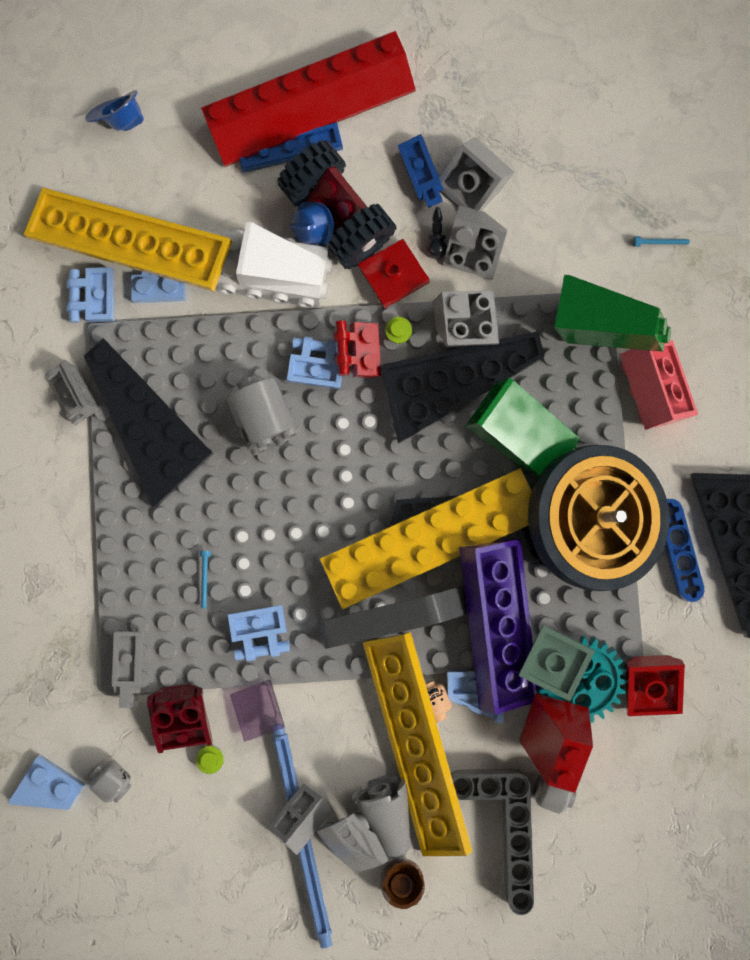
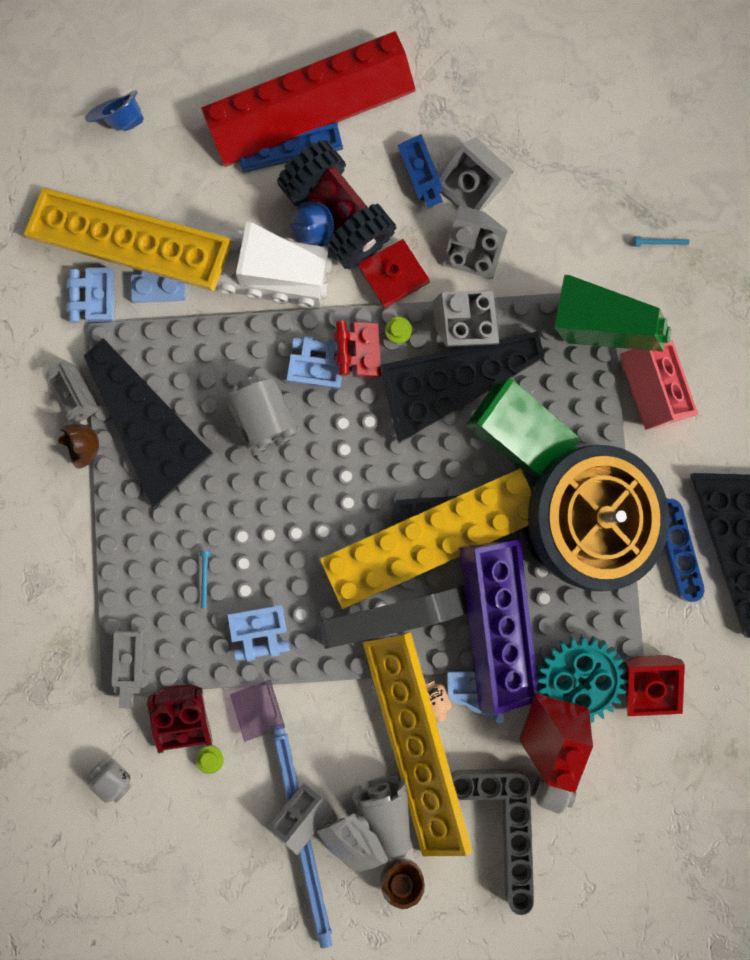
(47, 786): light blue wing -> none
(81, 443): none -> reddish brown hair
(436, 247): black bar -> none
(556, 662): sand green plate -> none

